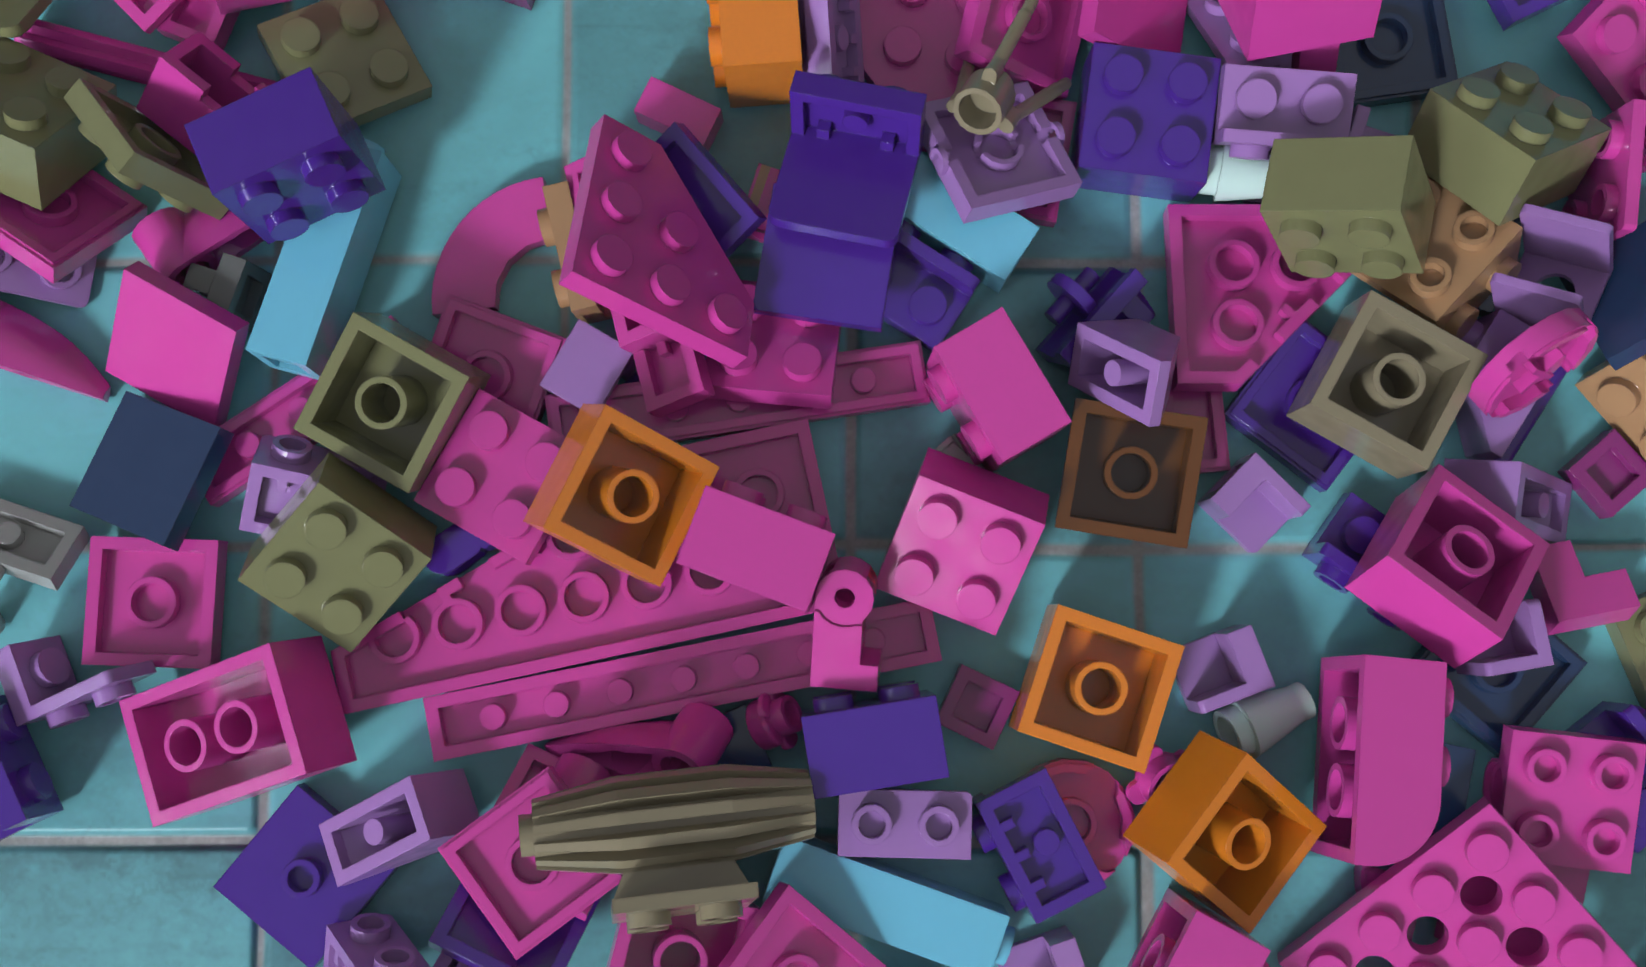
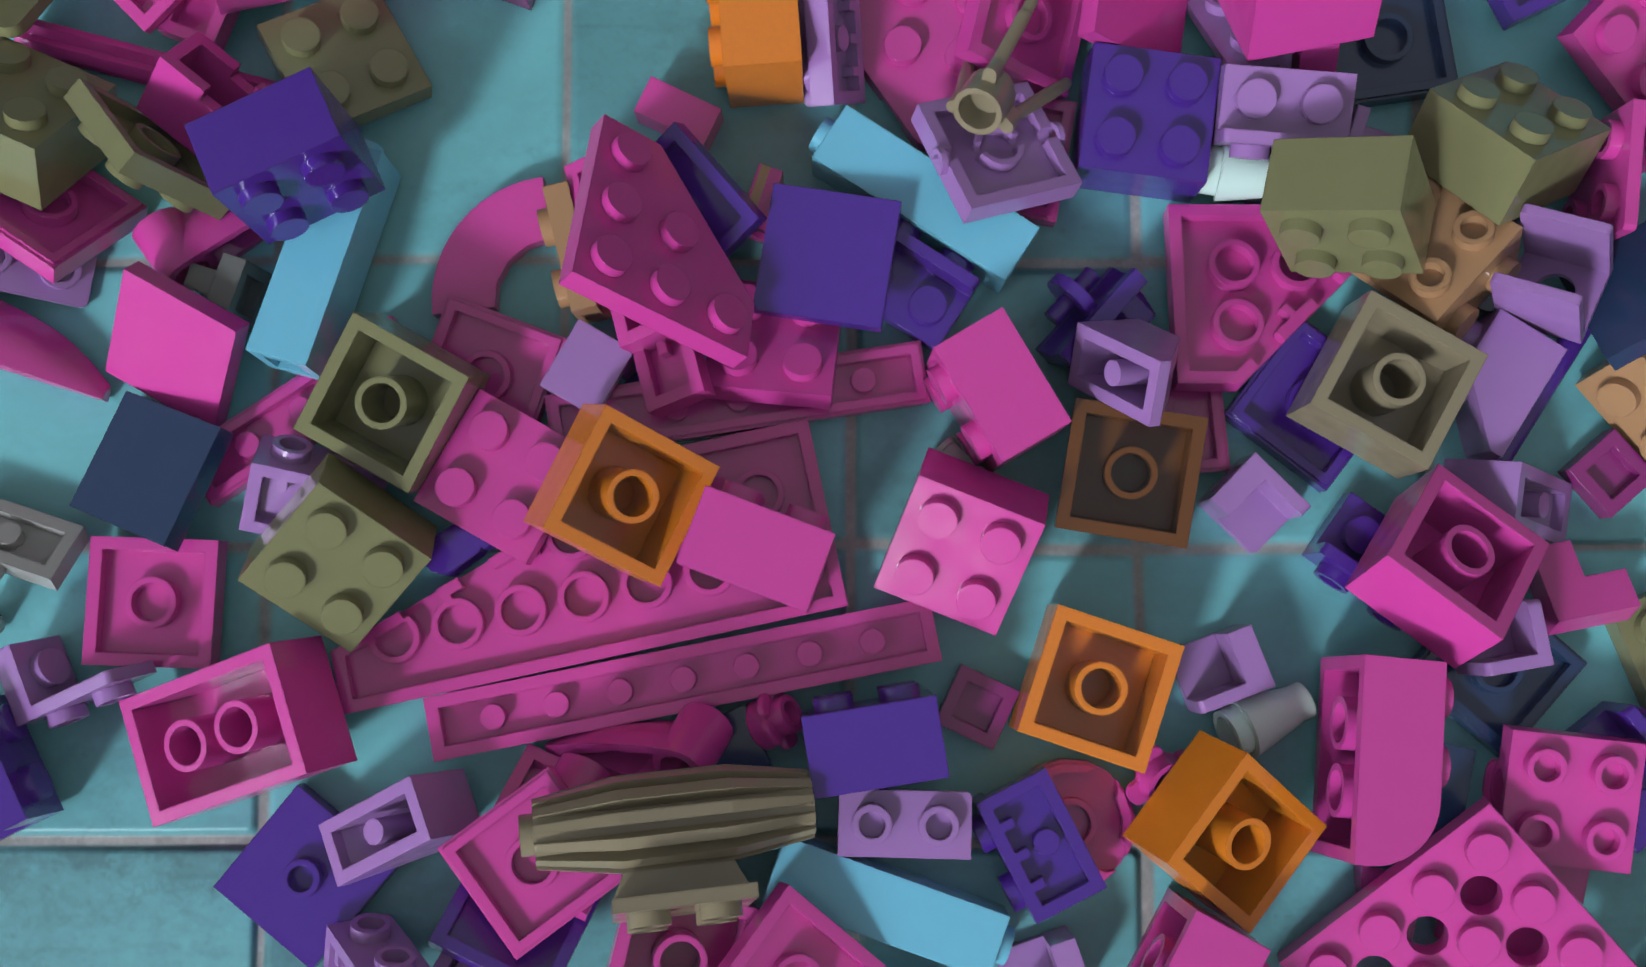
(839, 628): dark pink leg -> none
(849, 159): dark purple bracket -> none
(1527, 363): dark pink tile -> none

